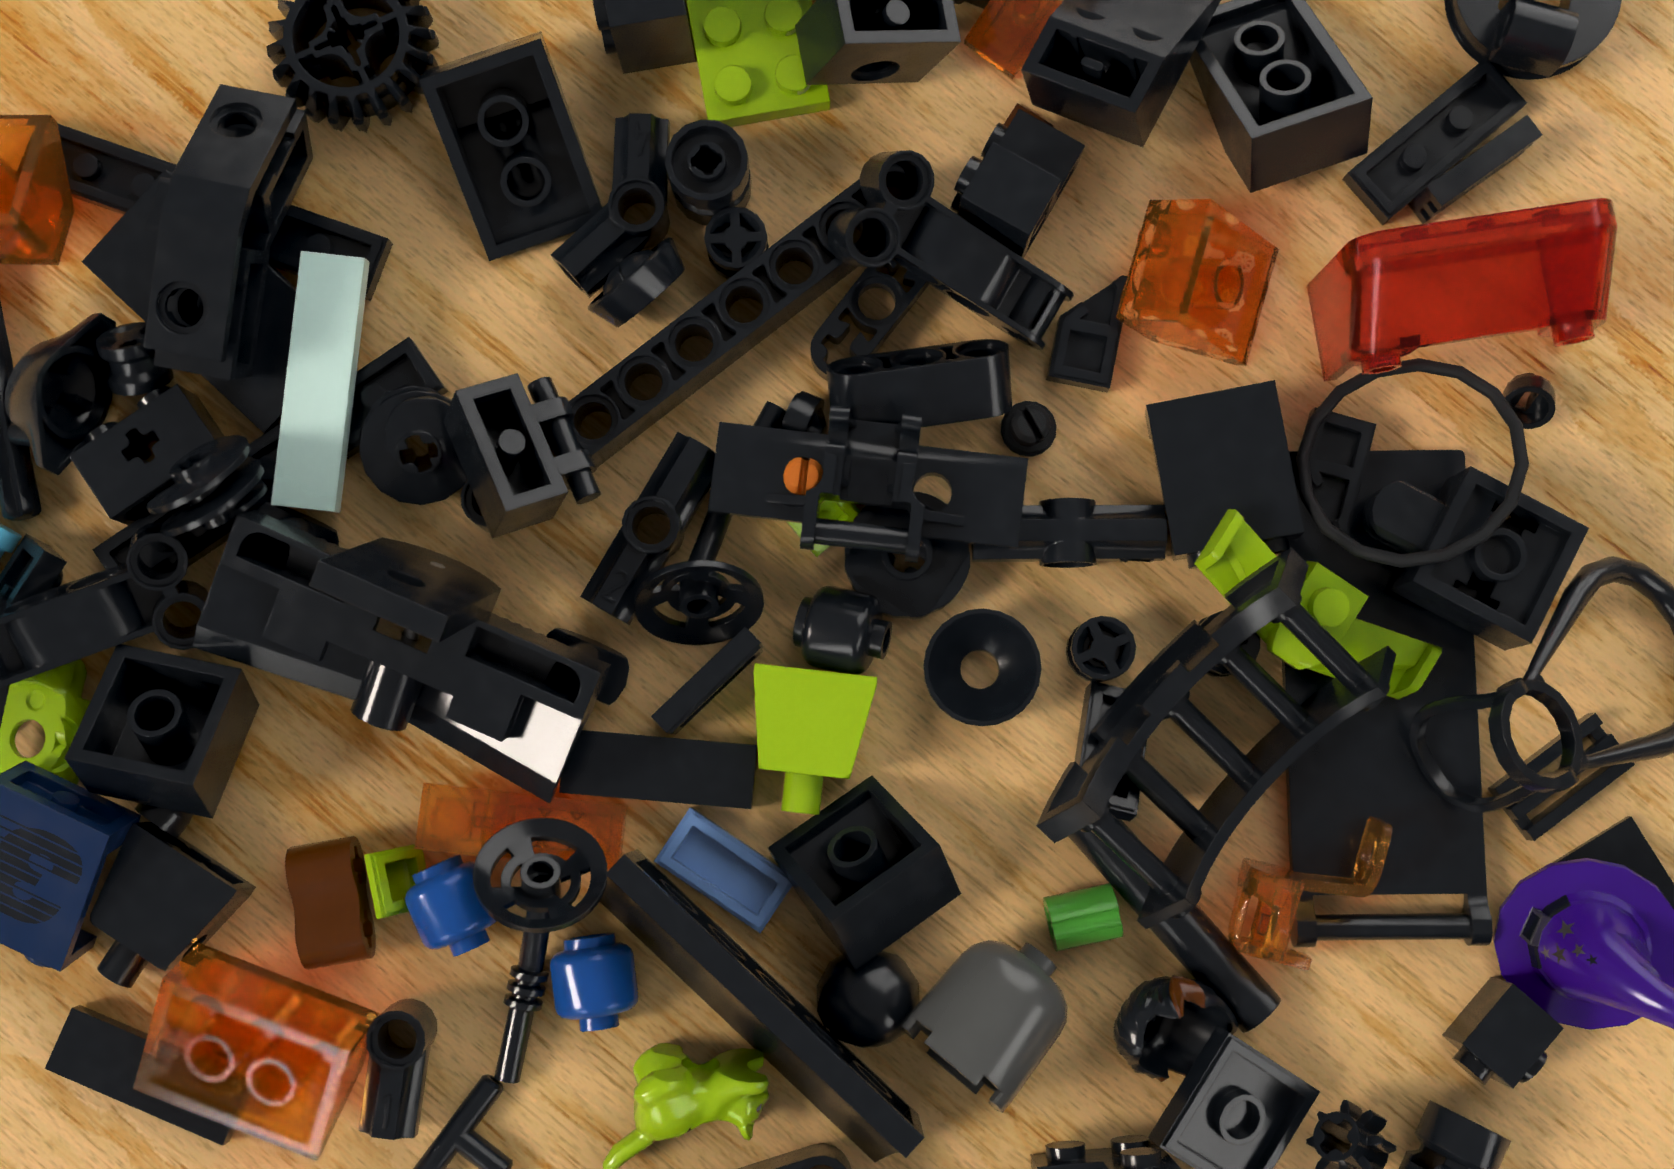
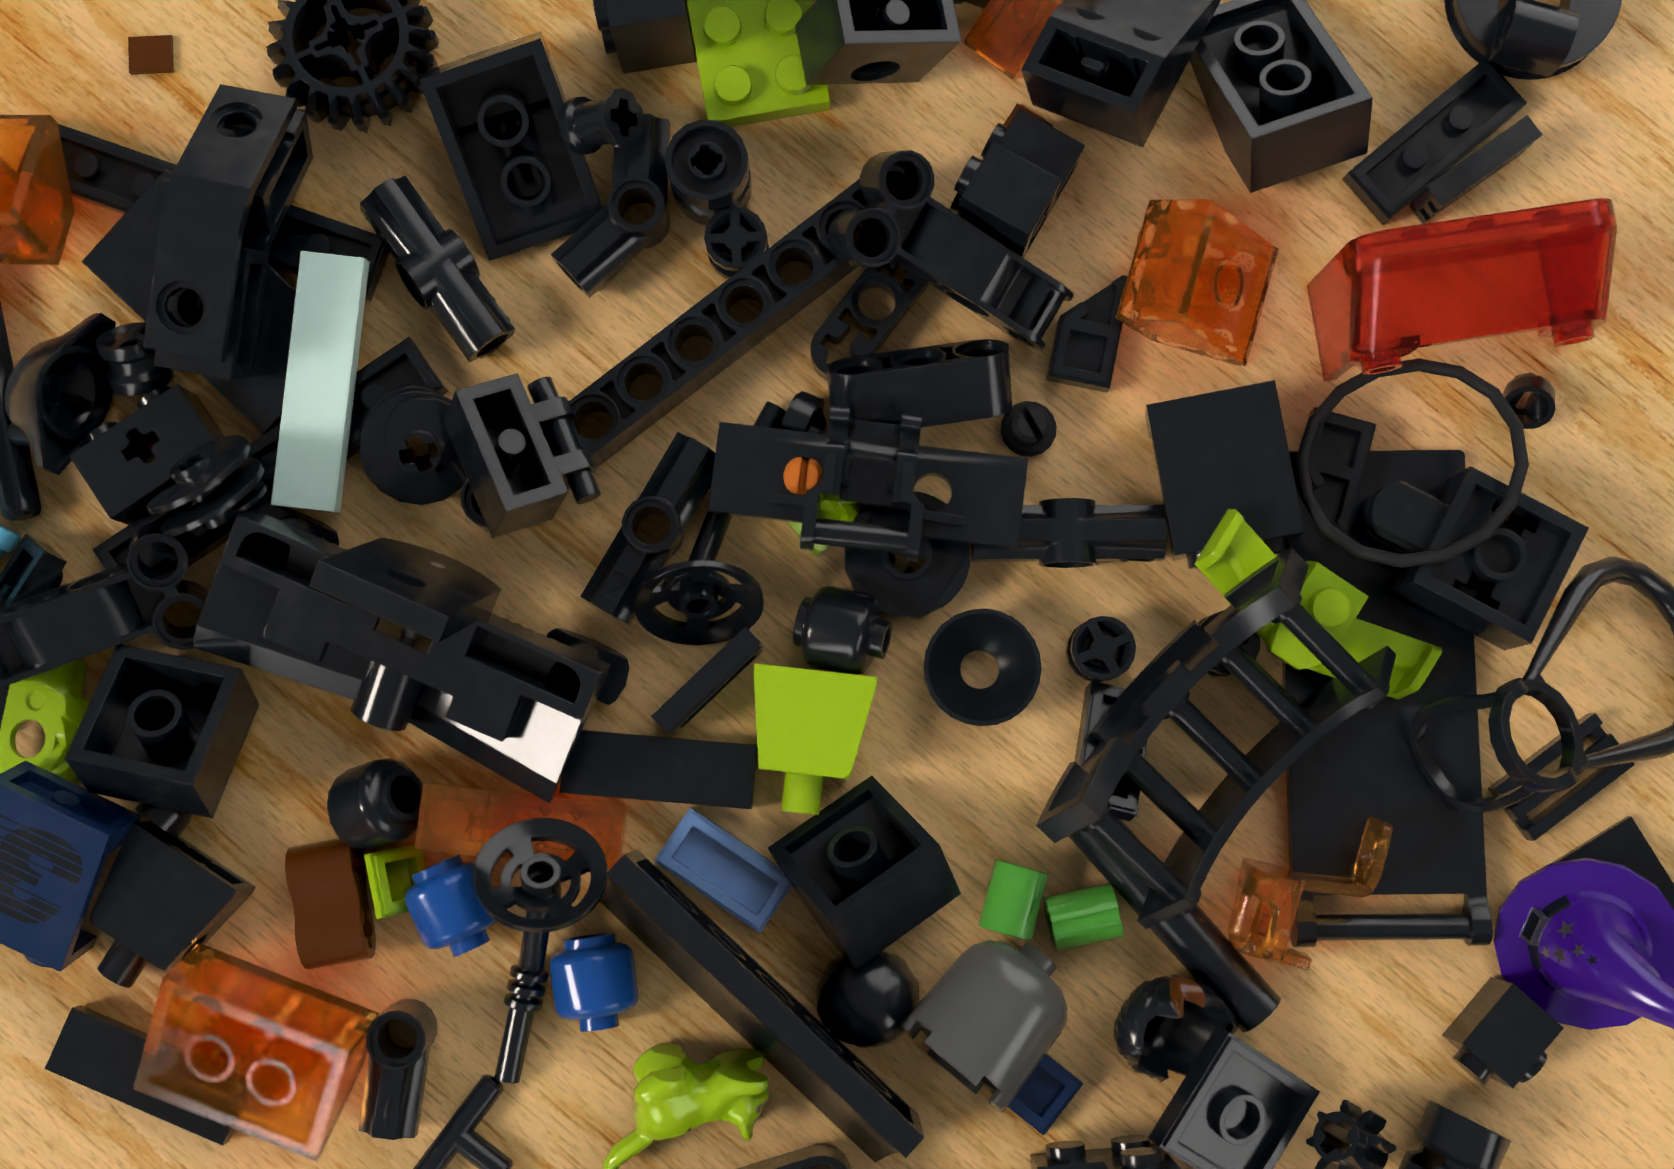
(151, 54): none -> reddish brown window
(375, 804): none -> black head
(437, 268): none -> black piece
(593, 123): none -> black bush
(637, 282): black hat -> none
(1013, 900): none -> bright green piece
(1045, 1094): none -> dark blue tile

